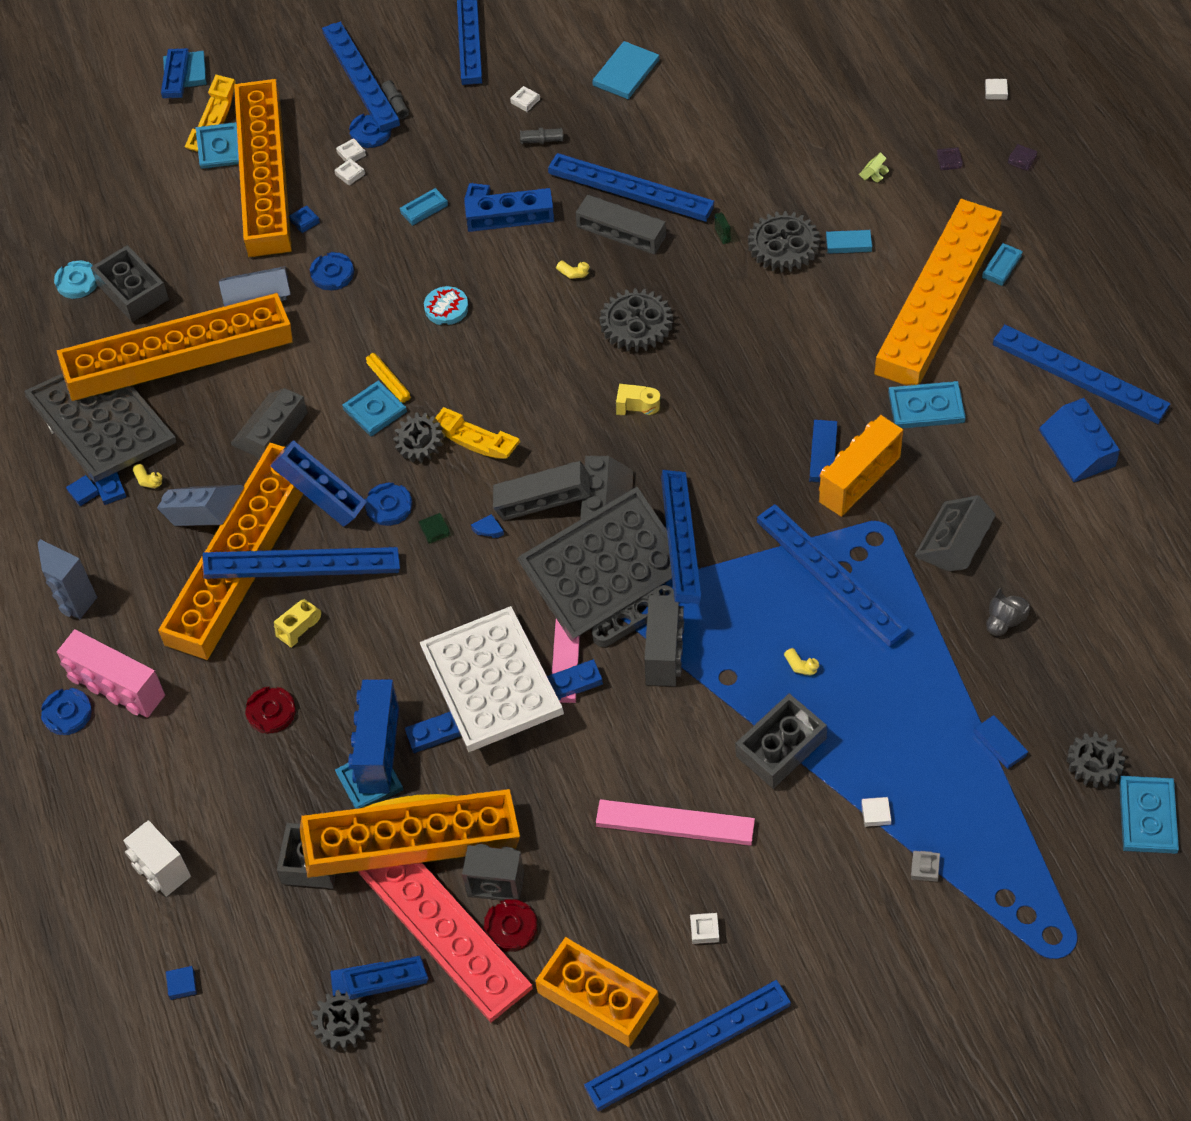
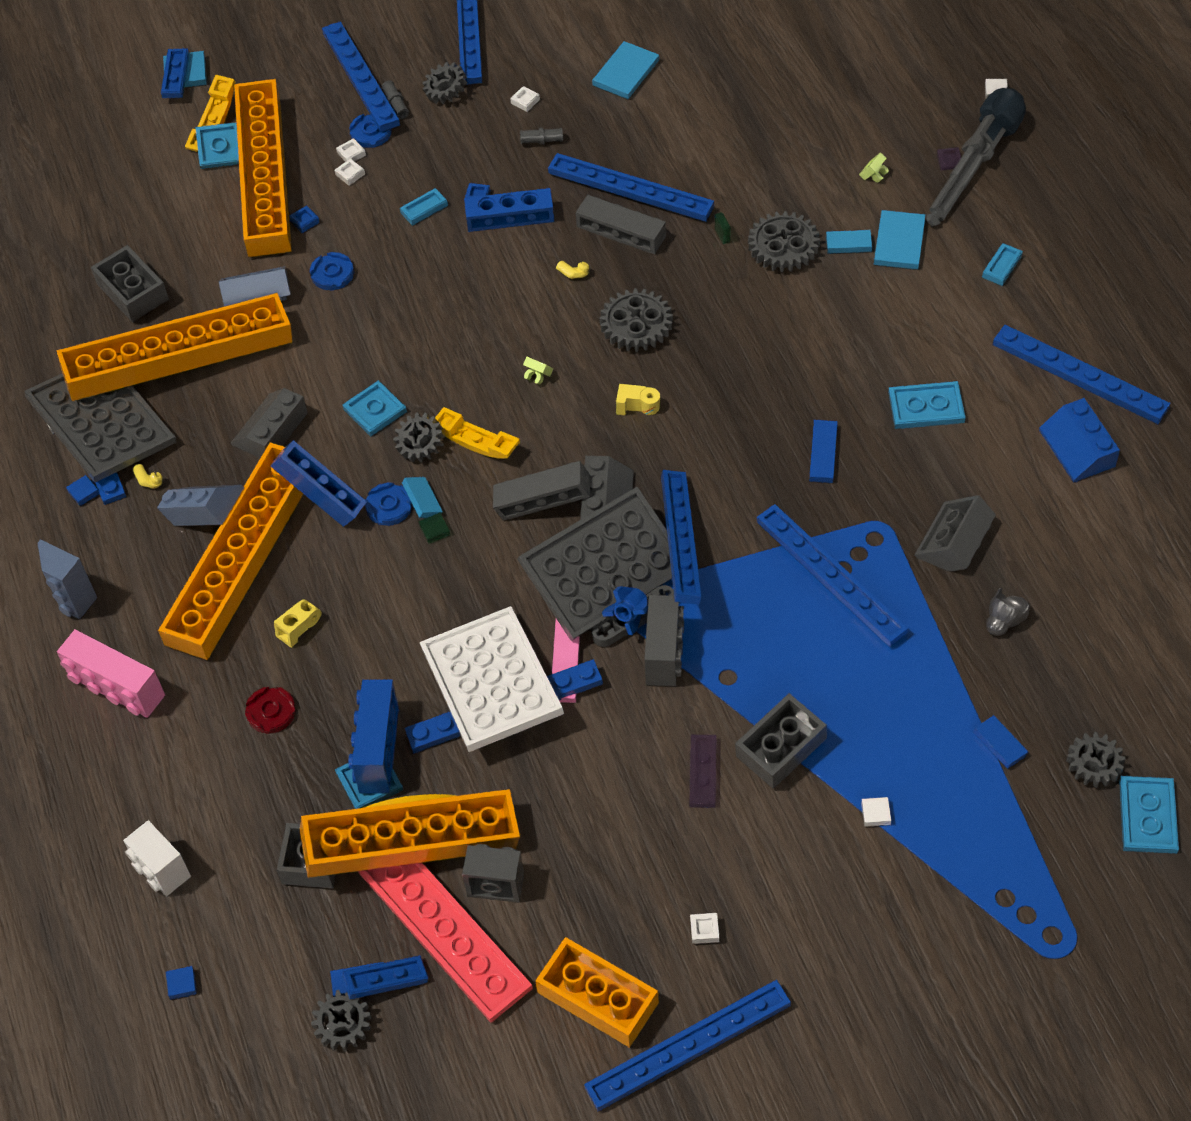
(66, 711): blue tile -> none
(75, 279): medium azure tile -> none
(300, 562): blue plate -> none
(388, 378): yellow axle -> none
(421, 496): none -> dark azure tile
(444, 83): none -> dark grey gear
(446, 305): tile -> none
(488, 527): blue tile -> none
(511, 925): dark red tile -> none
(538, 368): none -> yellowish green tile
(628, 608): none -> blue brick
(675, 822): bright pink tile -> none
(703, 771): none -> clear purple tile
(801, 666): light yellow arm -> none
(860, 465): light orange brick -> none
(899, 239): none -> dark azure tile
(925, 866): light grey tile -> none
(938, 293): light orange brick -> none
(999, 117): none -> piece
(1022, 157): clear purple tile -> none

